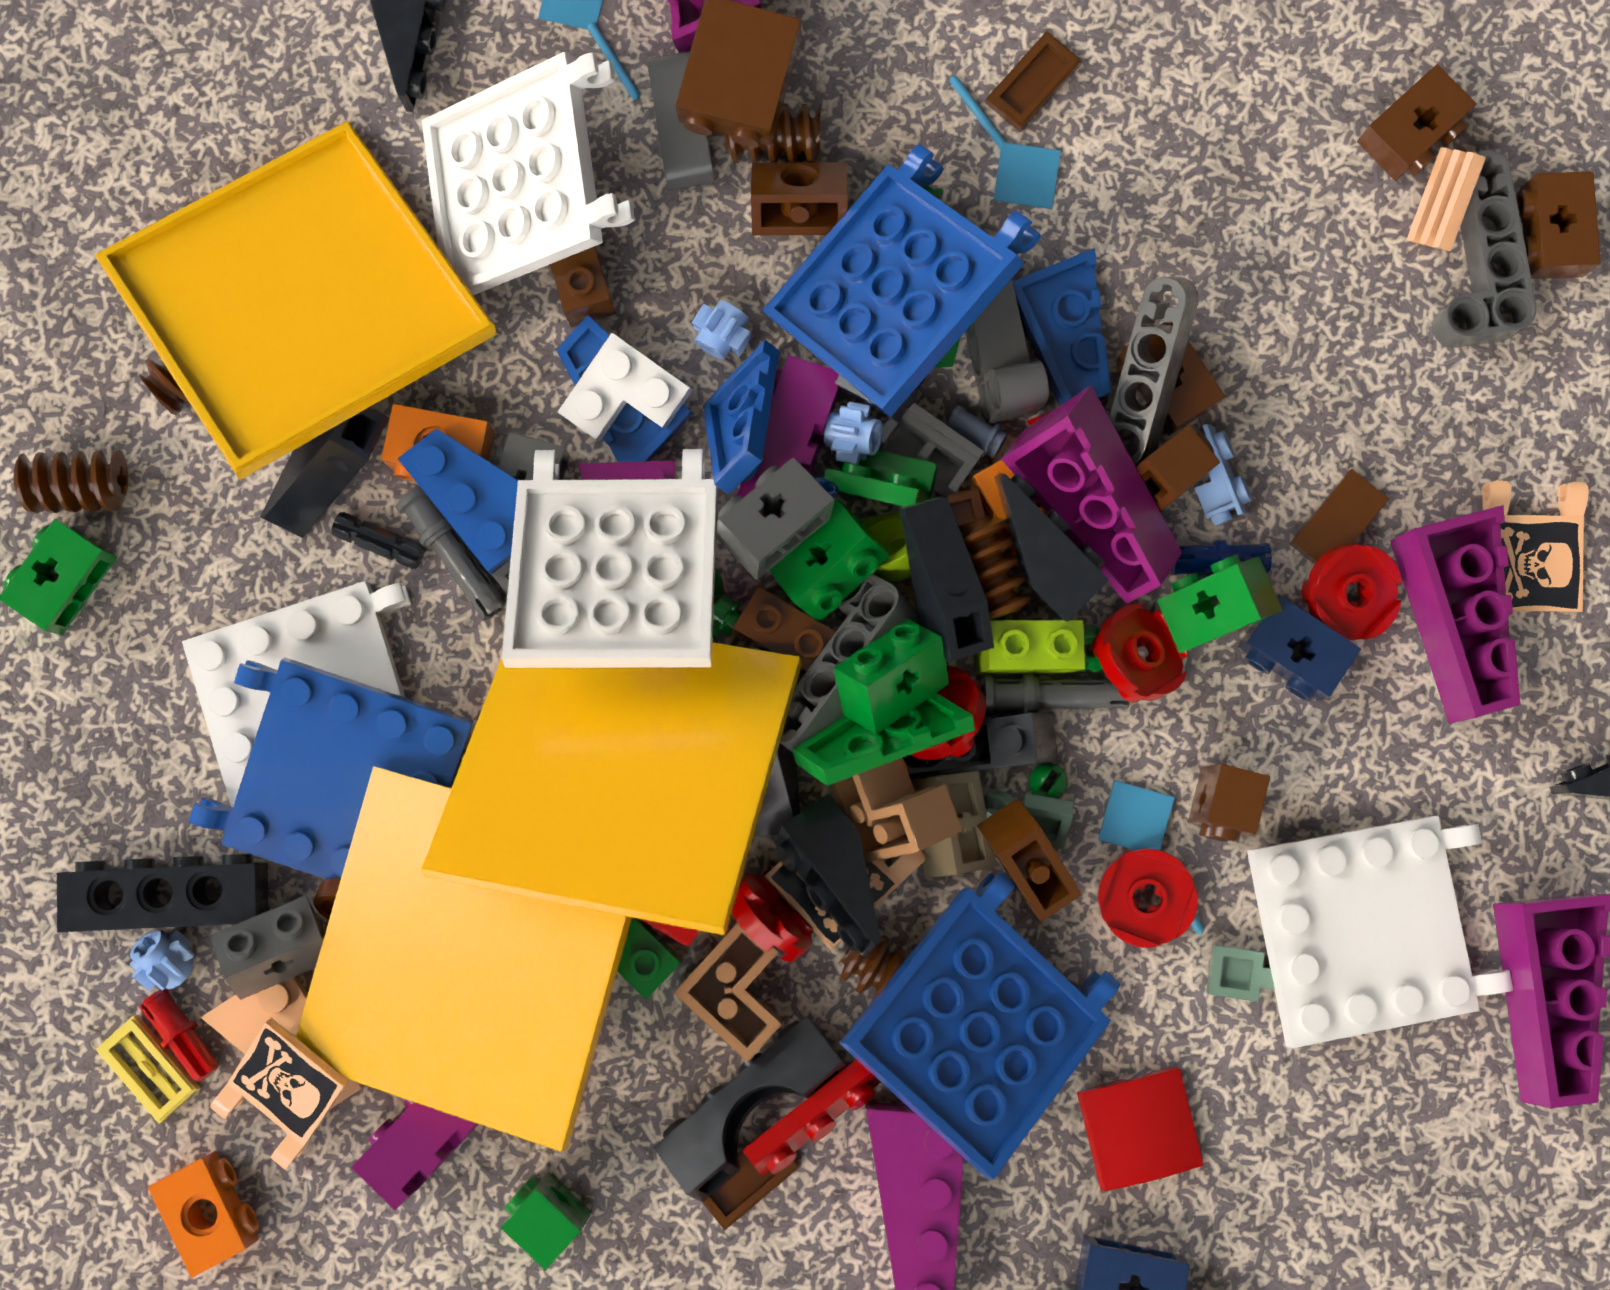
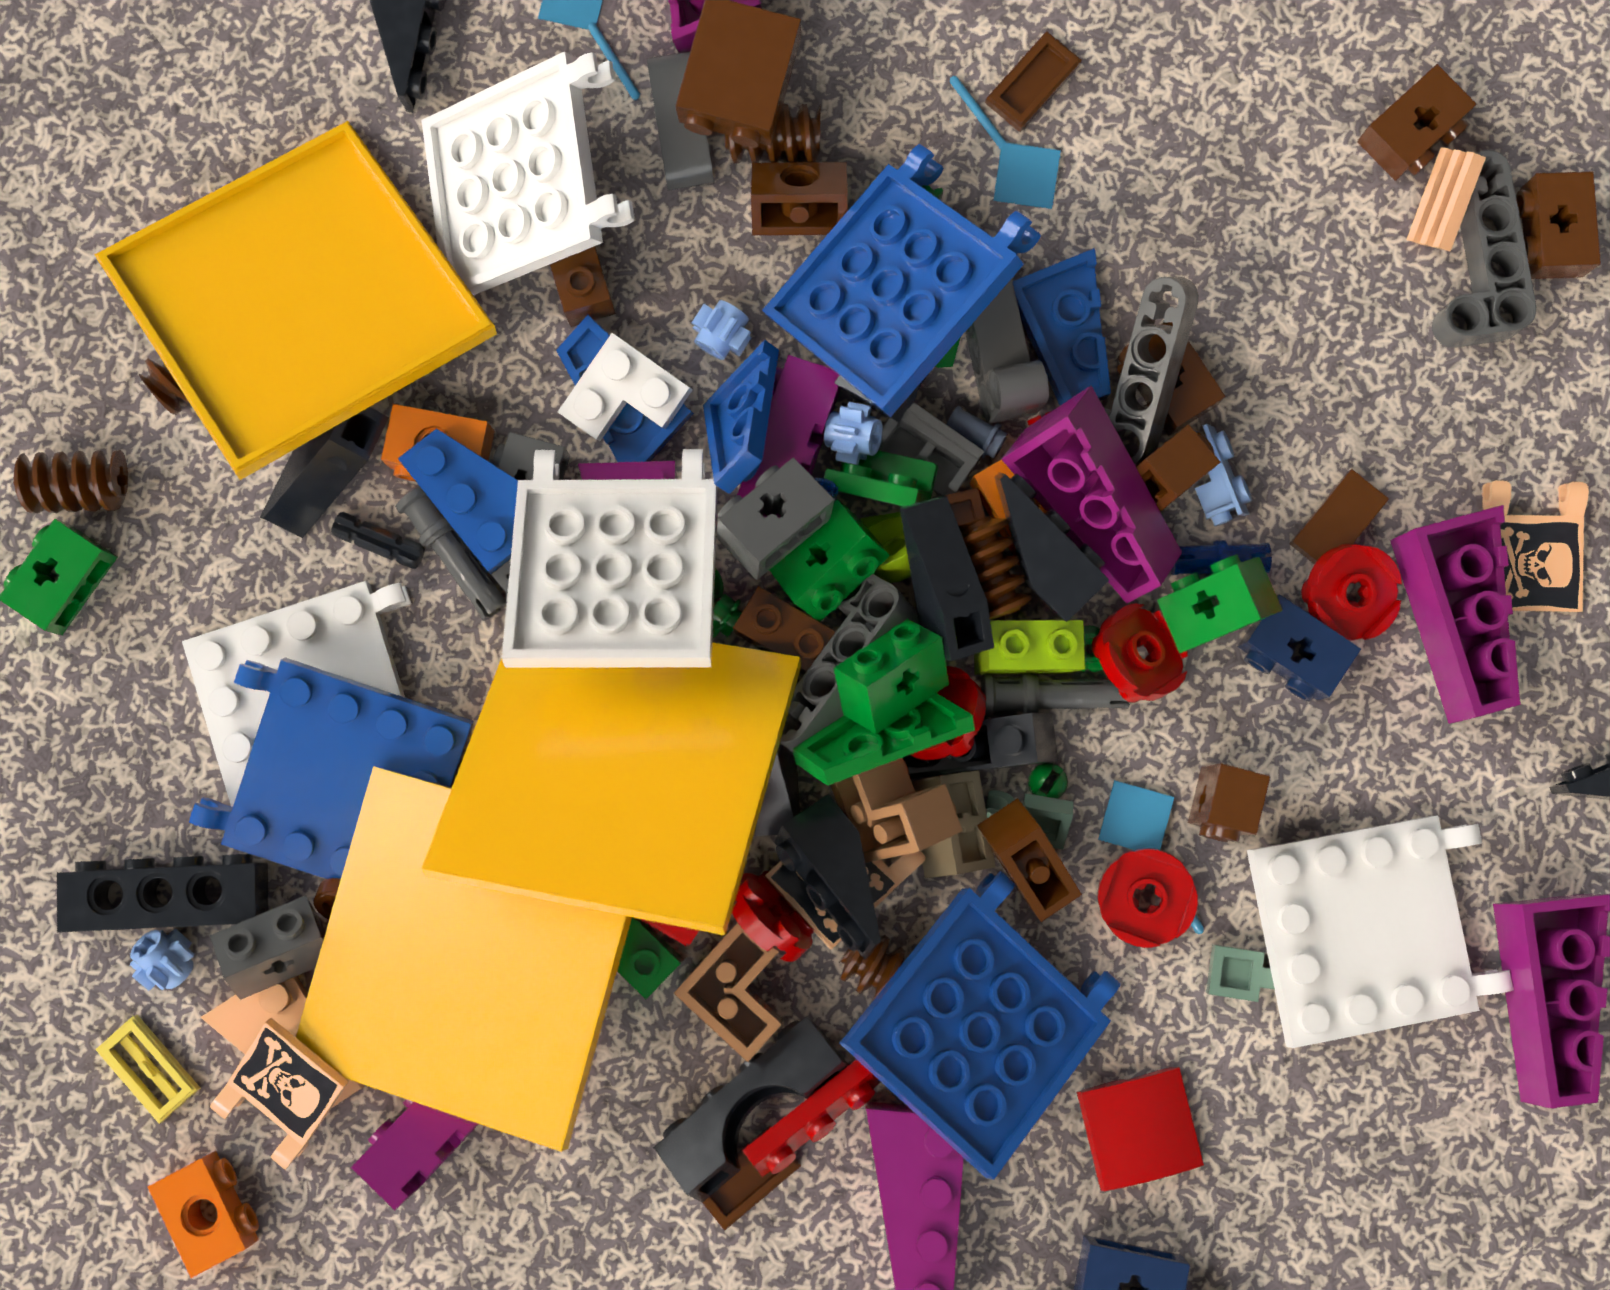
(179, 1034): red axle -> none
(544, 1218): green brick -> none

